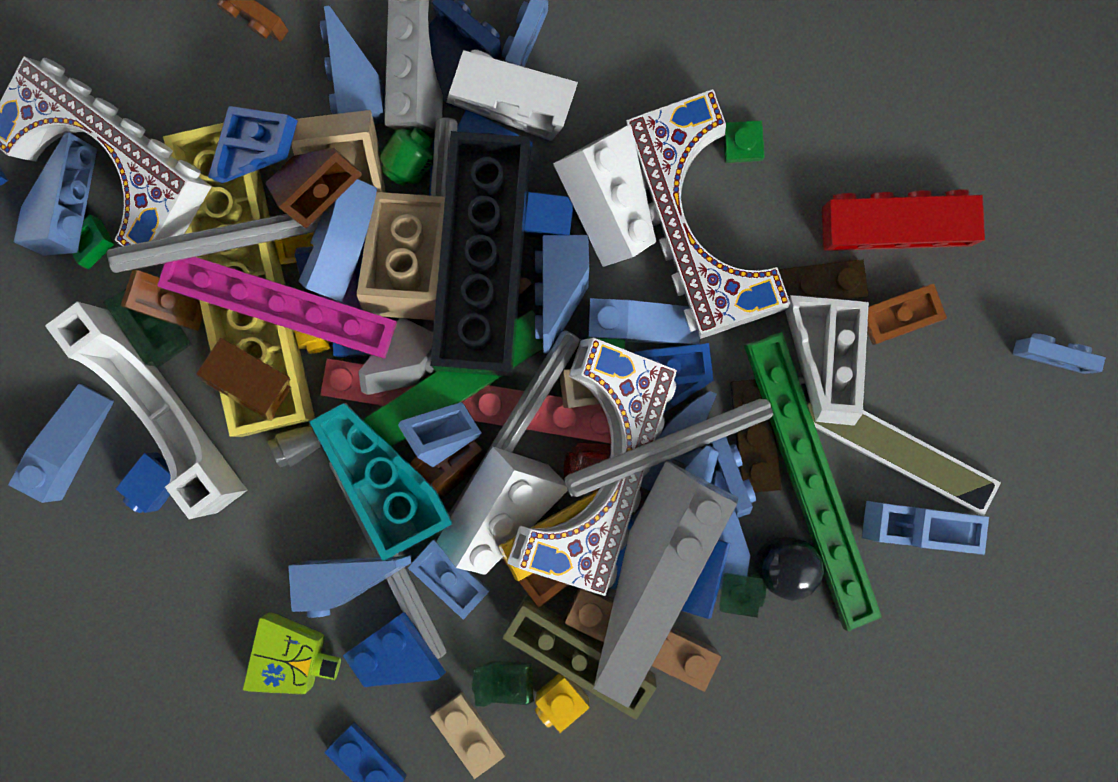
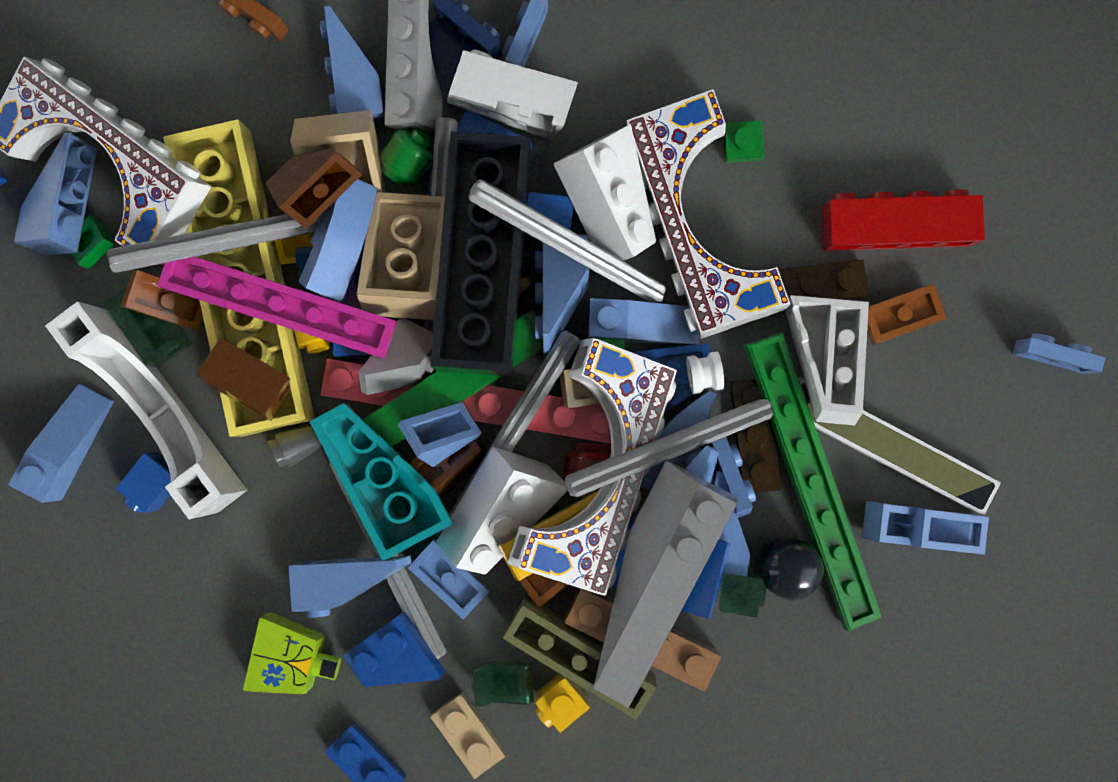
(251, 142): blue wing -> none
(566, 241): none -> axle
(705, 372): none -> white wheel

